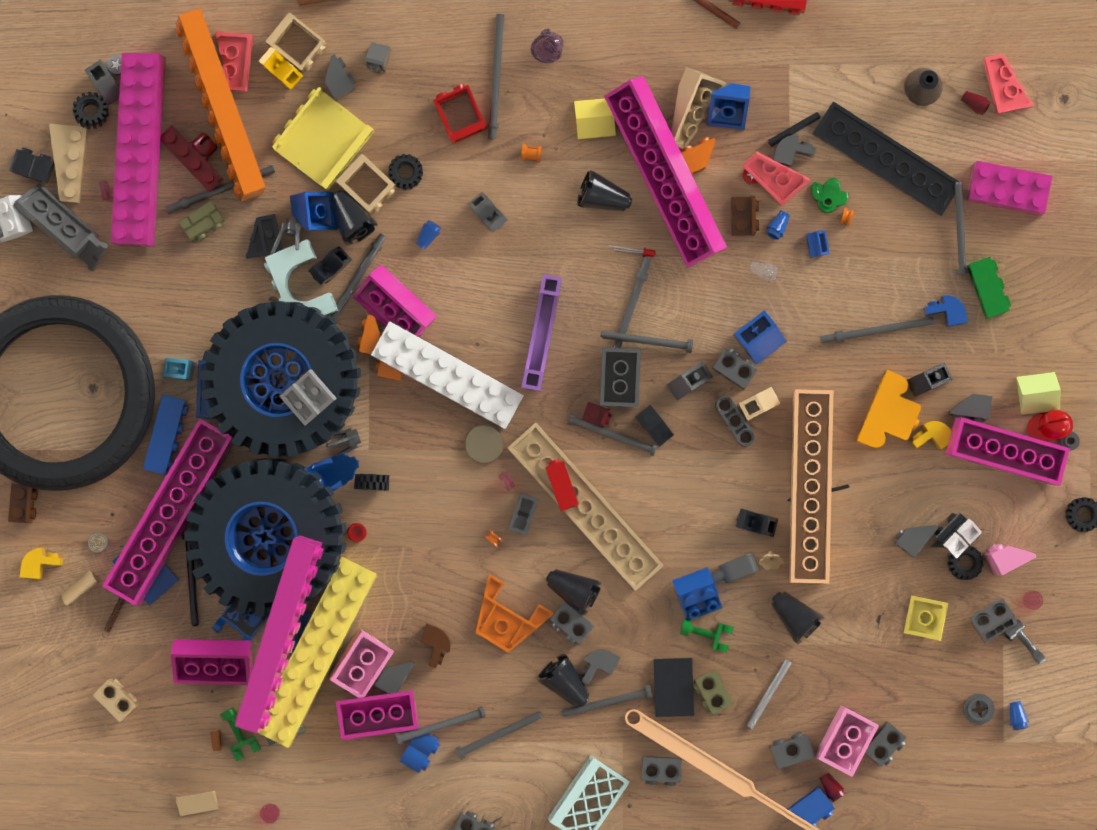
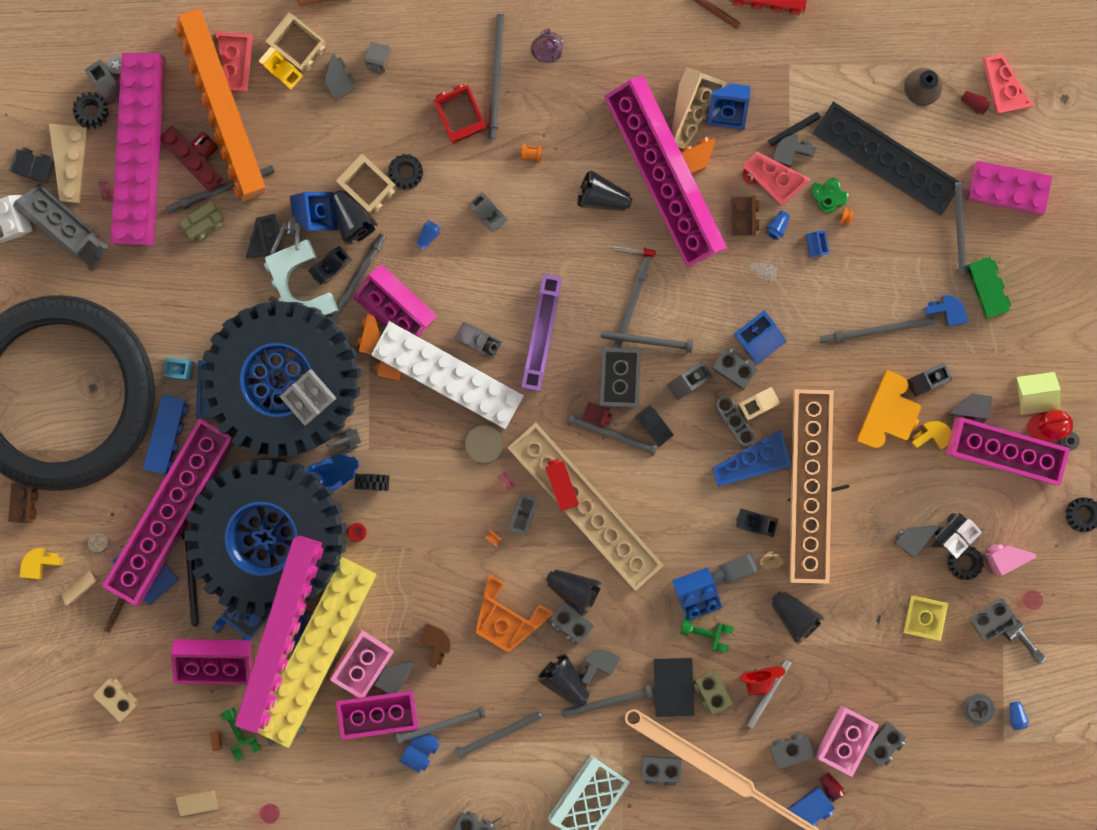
(322, 138): light yellow panel -> none
(478, 340): none -> dark grey slope
(594, 119): light yellow slope -> none
(756, 460): none -> blue wing
(762, 680): none -> red piece

